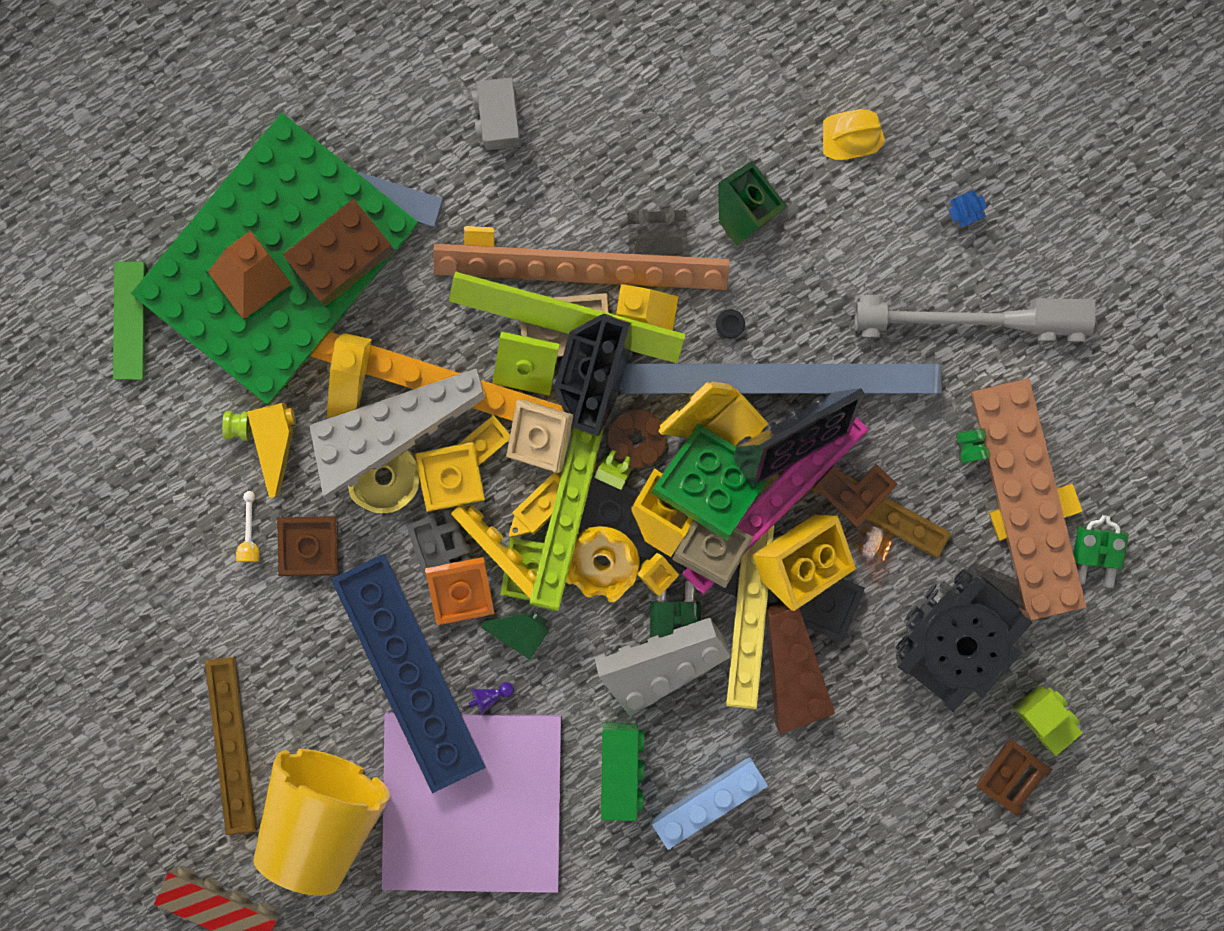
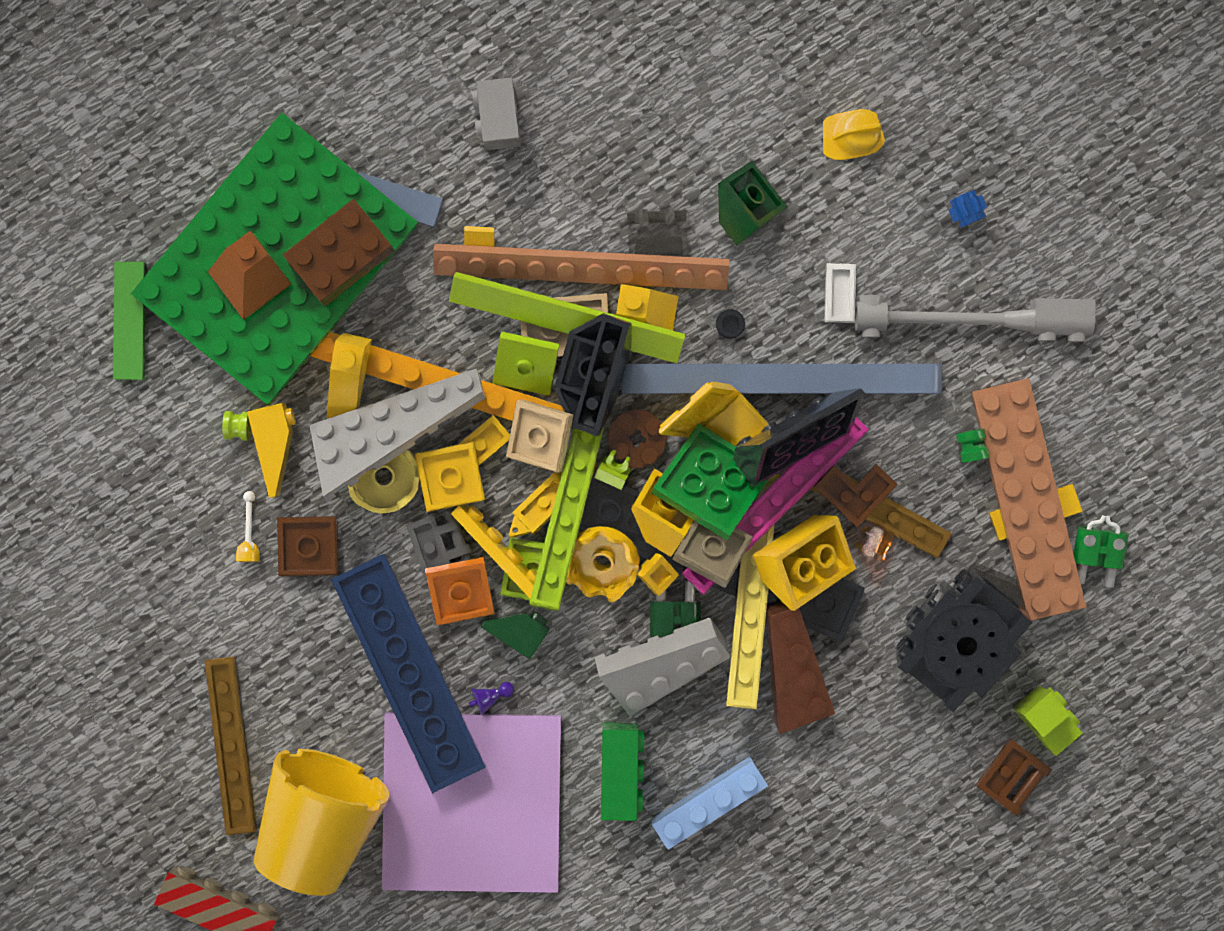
(840, 293): none -> white tile

